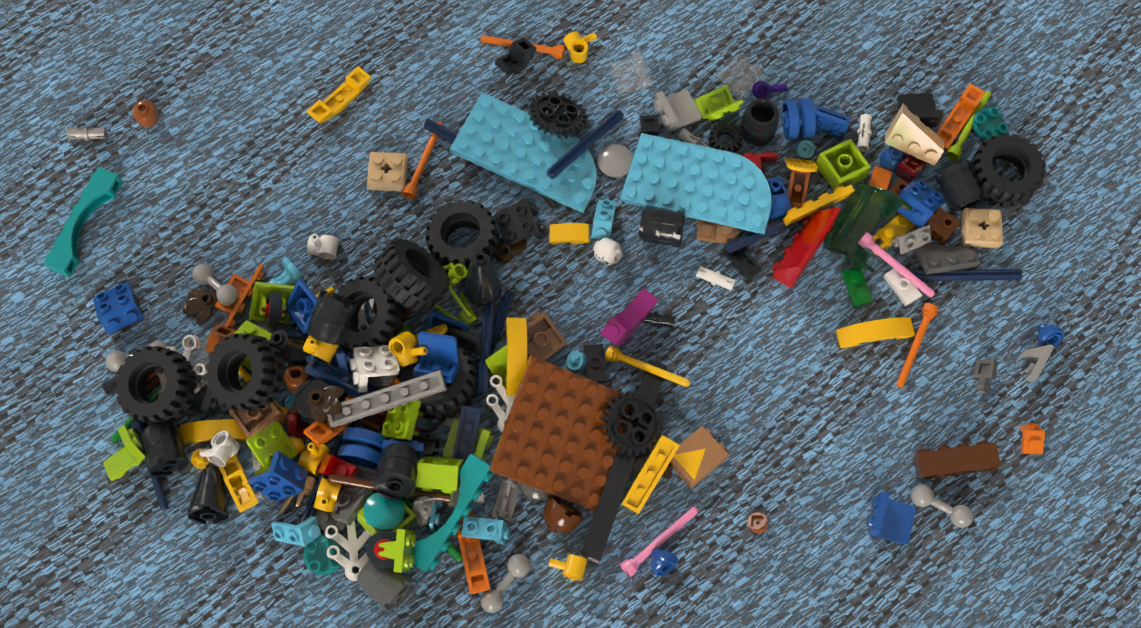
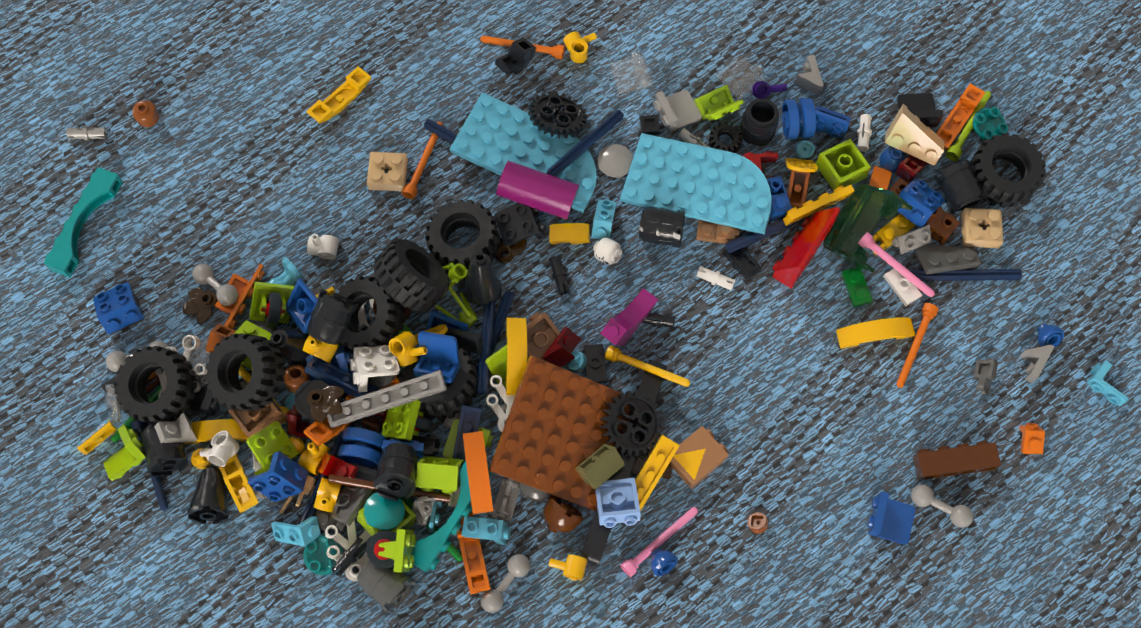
(96, 437): none -> yellow slope
(111, 402): none -> clear dish
(176, 431): none -> light grey slope
(349, 557): none -> black pin
(478, 472): none -> orange slope
(537, 189): none -> magenta brick
(559, 275): none -> black pin
(561, 349): none -> dark red slope
(600, 466): none -> olive hinge
(618, 502): none -> light blue plate
(811, 77): none -> light grey slope
(1100, 386): none -> medium azure bracket

